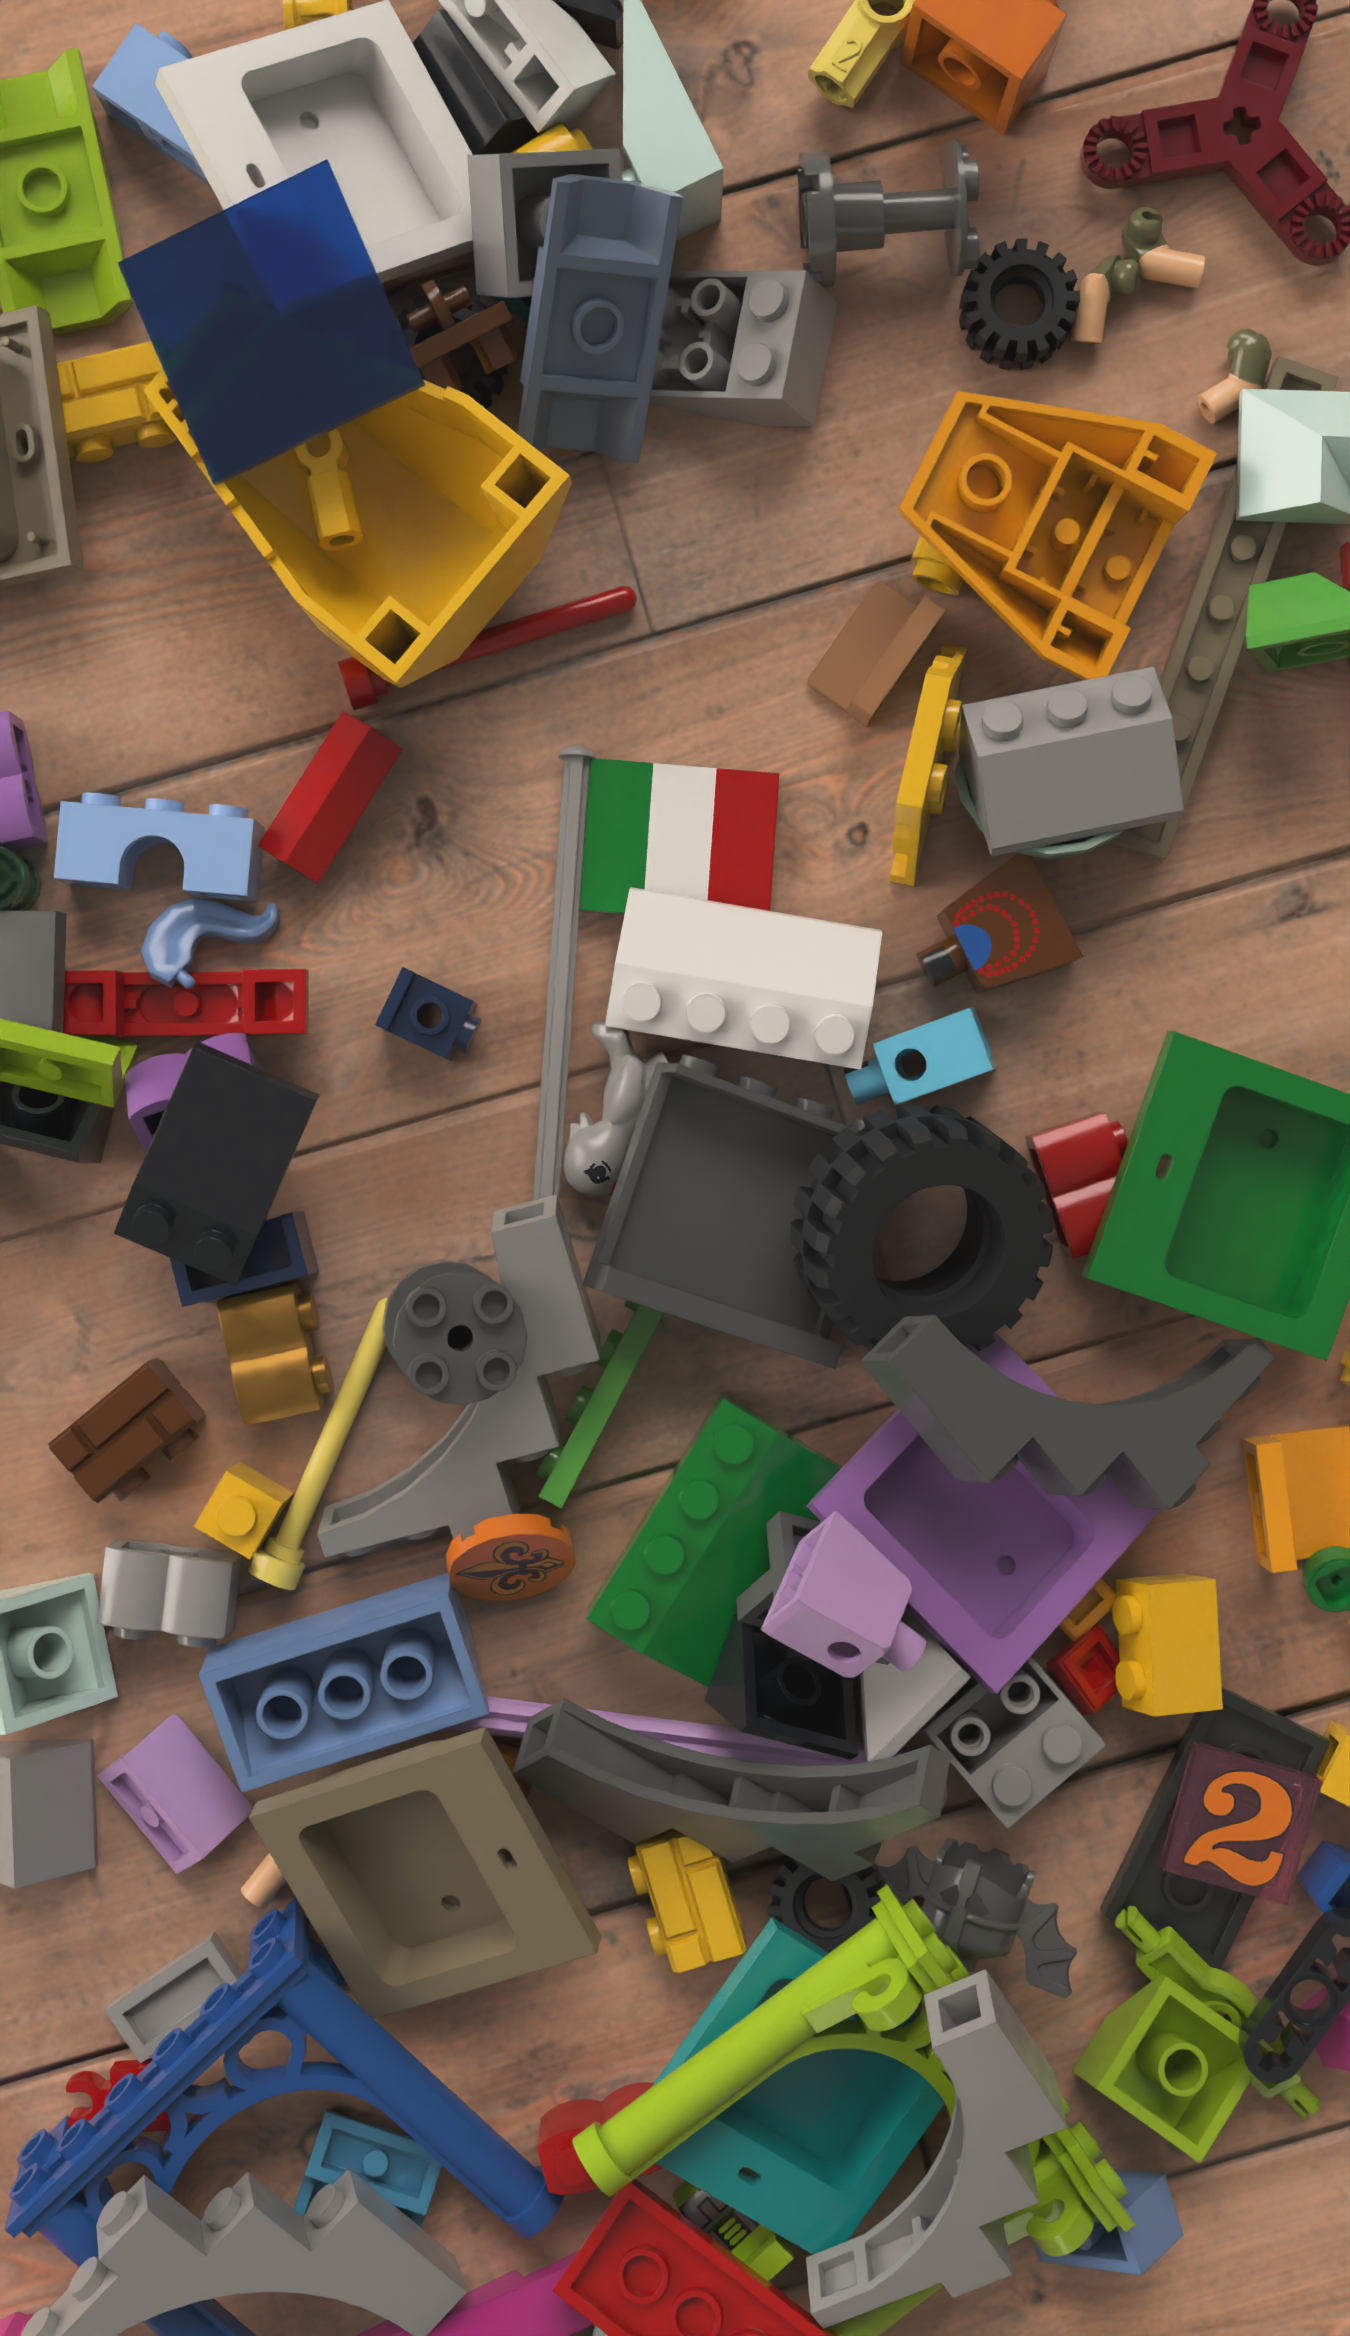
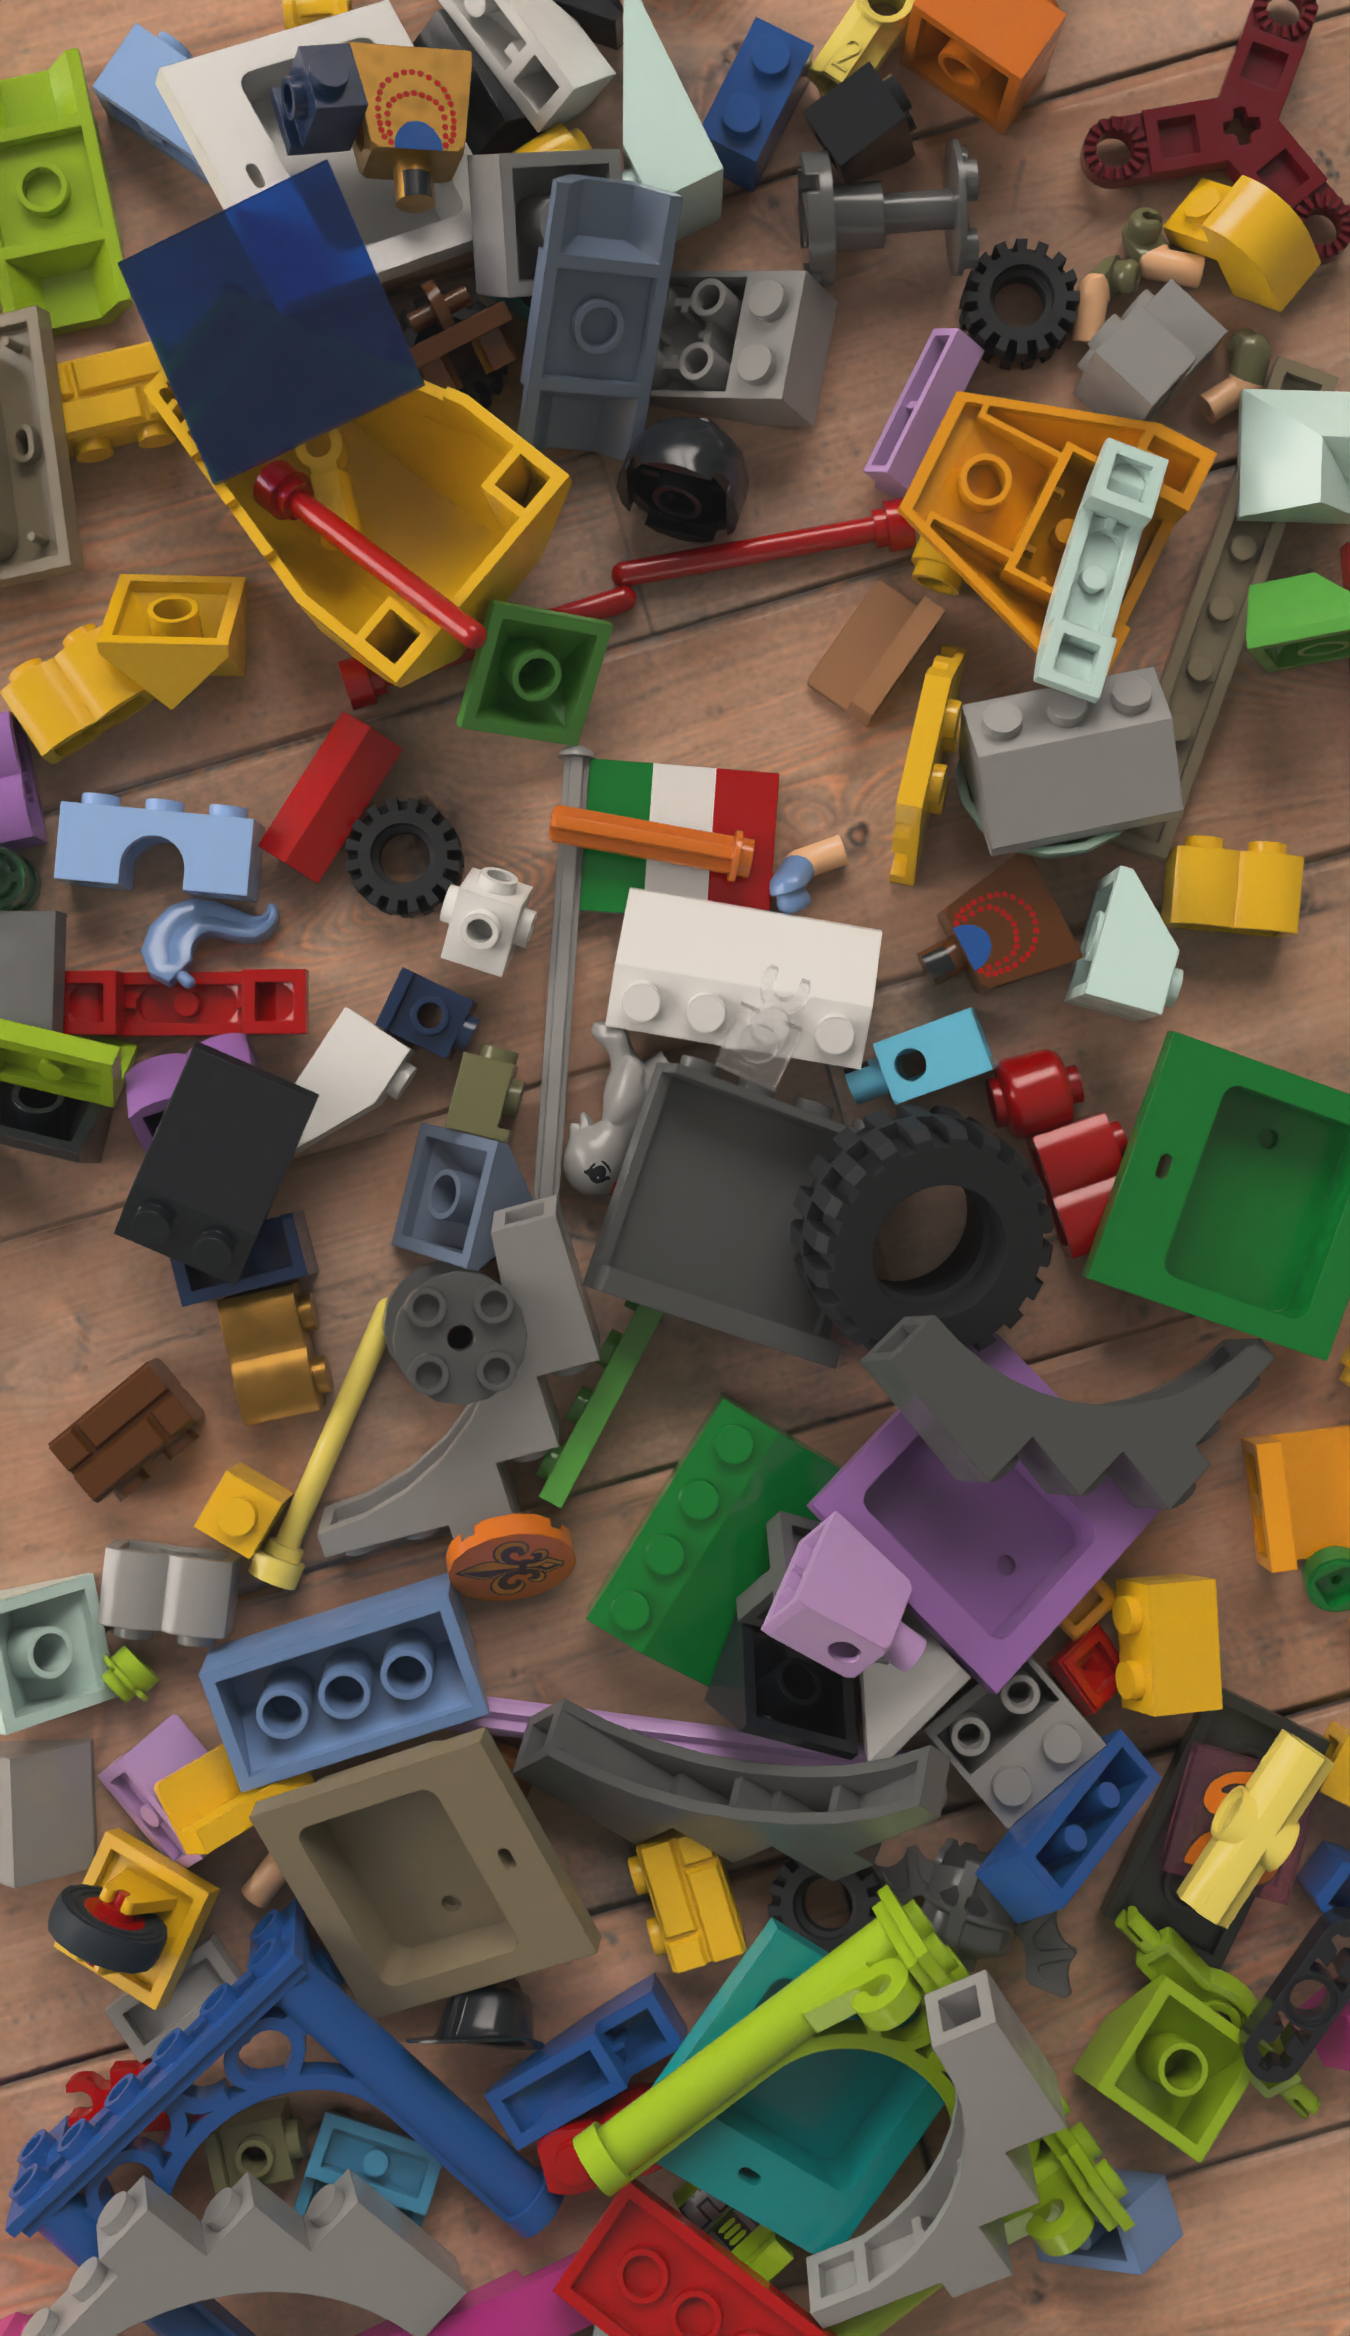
(72, 696): none -> yellow brick
(129, 1675): none -> lime plate
(133, 1918): none -> yellow plate
(175, 631): none -> yellow slope
(208, 1804): none -> yellow panel
(262, 2126): none -> olive brick
(289, 496): none -> red piece
(320, 100): none -> dark blue brick
(353, 1075): none -> white slope
(372, 836): none -> black tyre
(412, 118): none -> pearl gold torso
(453, 1195): none -> sand blue slope
(486, 1093): none -> olive brick
(487, 920): none -> white brick
(487, 2017): none -> black piece
(534, 673): none -> bright green slope
(587, 2062): none -> blue slope
(652, 840): none -> orange axle
(685, 479): none -> black cylinder
(757, 101): none -> blue brick
(761, 1037): none -> clear plate
(800, 867): none -> medium blue arm
(864, 124): none -> black slope
(883, 527): none -> red piece
(941, 371): none -> lavender piece
(1033, 1093): none -> red head
(1068, 1831): none -> blue brick
(1096, 568): none -> light aqua slope
(1125, 953): none -> light aqua slope
(1147, 354): none -> light grey brick
(1232, 889): none -> yellow brick
(1251, 236): none -> yellow brick
(1254, 1829): none -> light yellow piece

